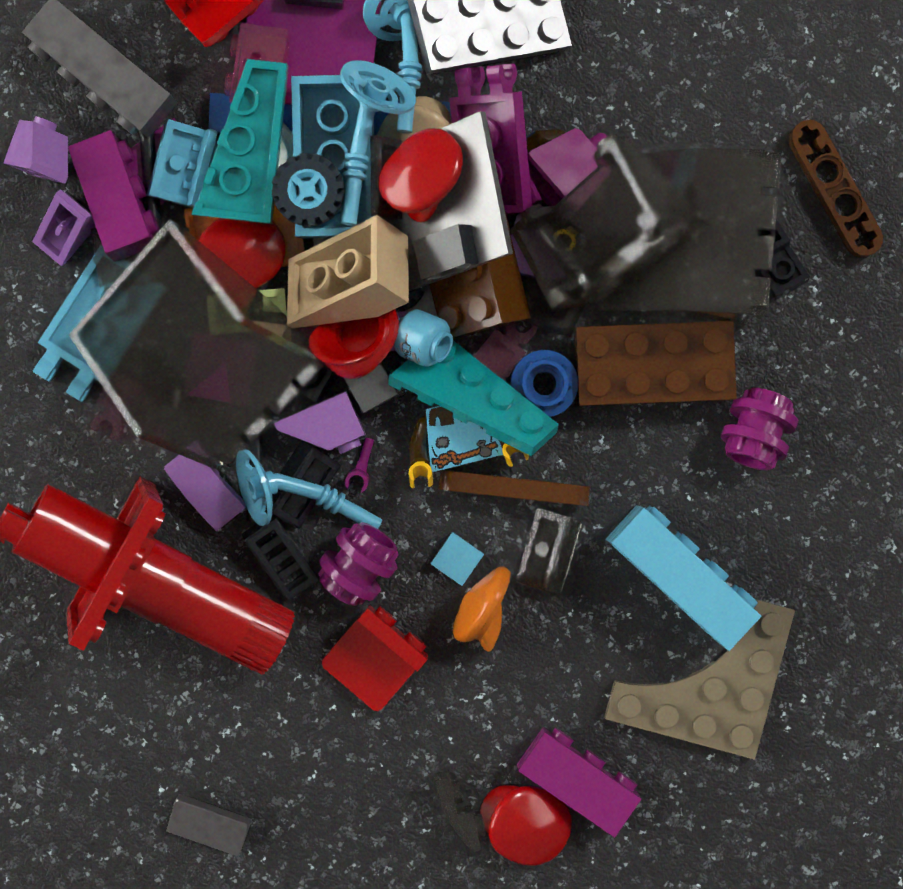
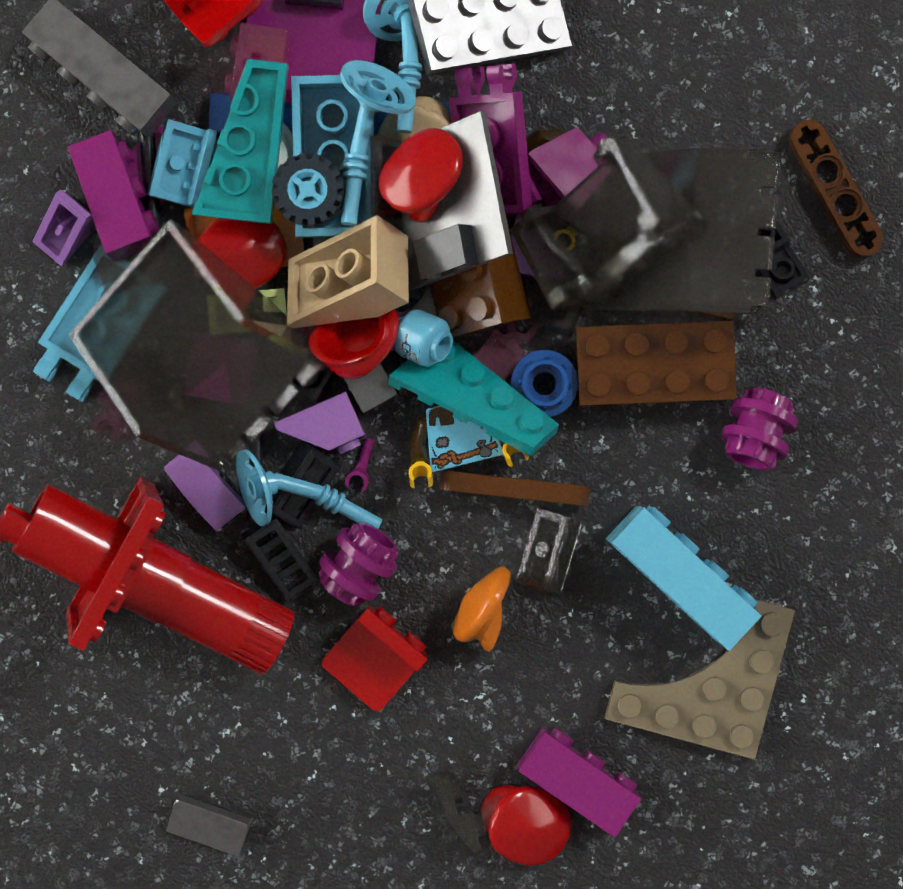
(39, 150): medium lavender slope -> none
(457, 558): medium azure tile -> none

